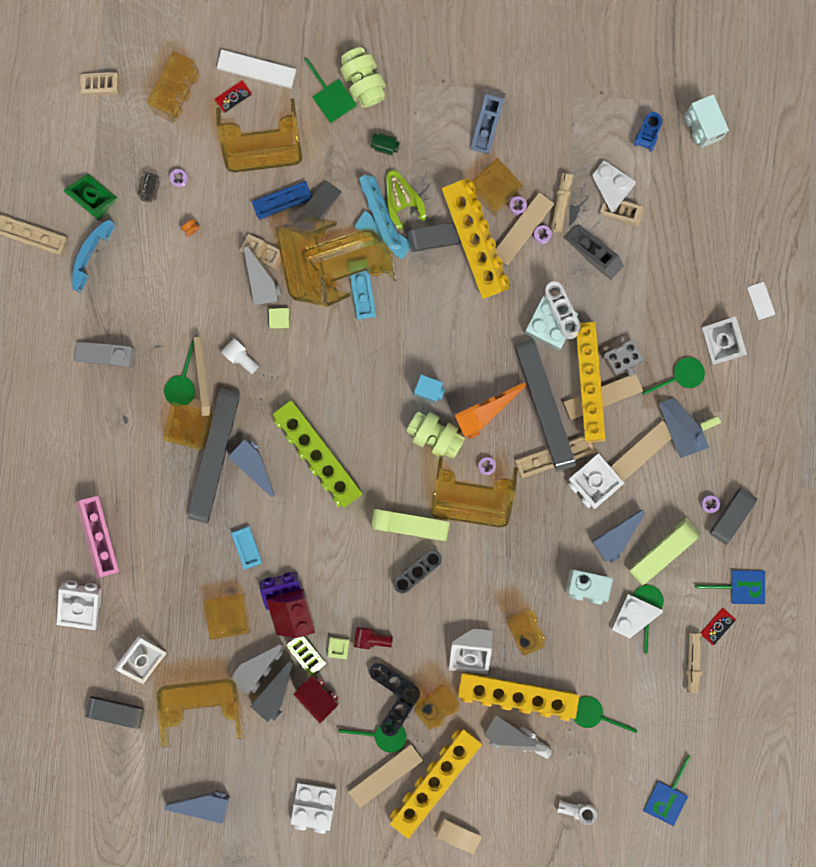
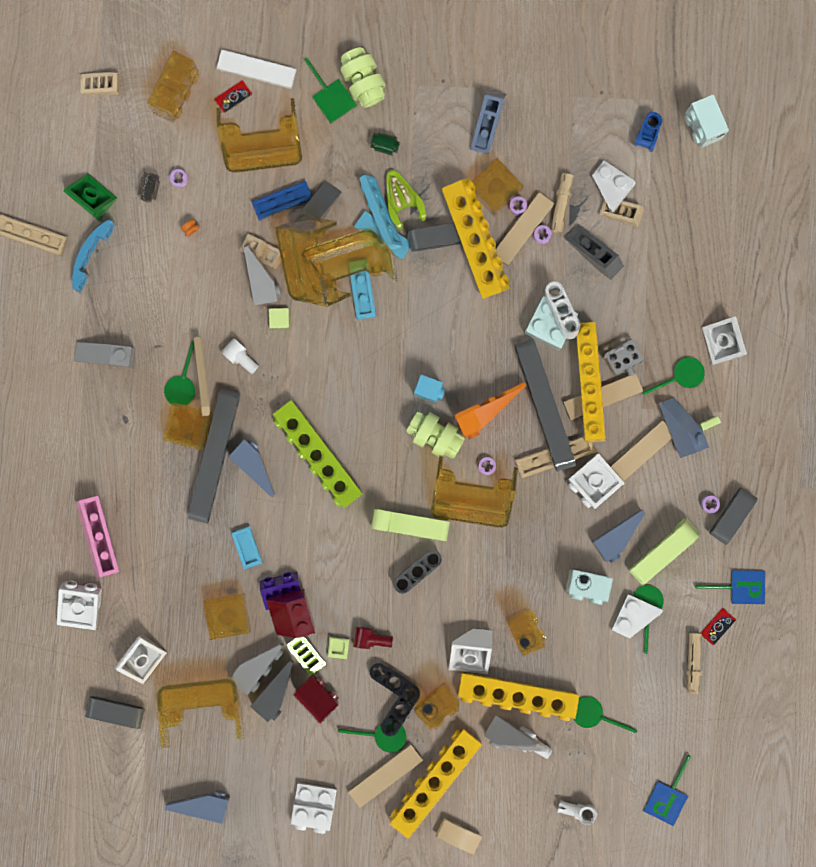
(761, 300): white sticker -> none

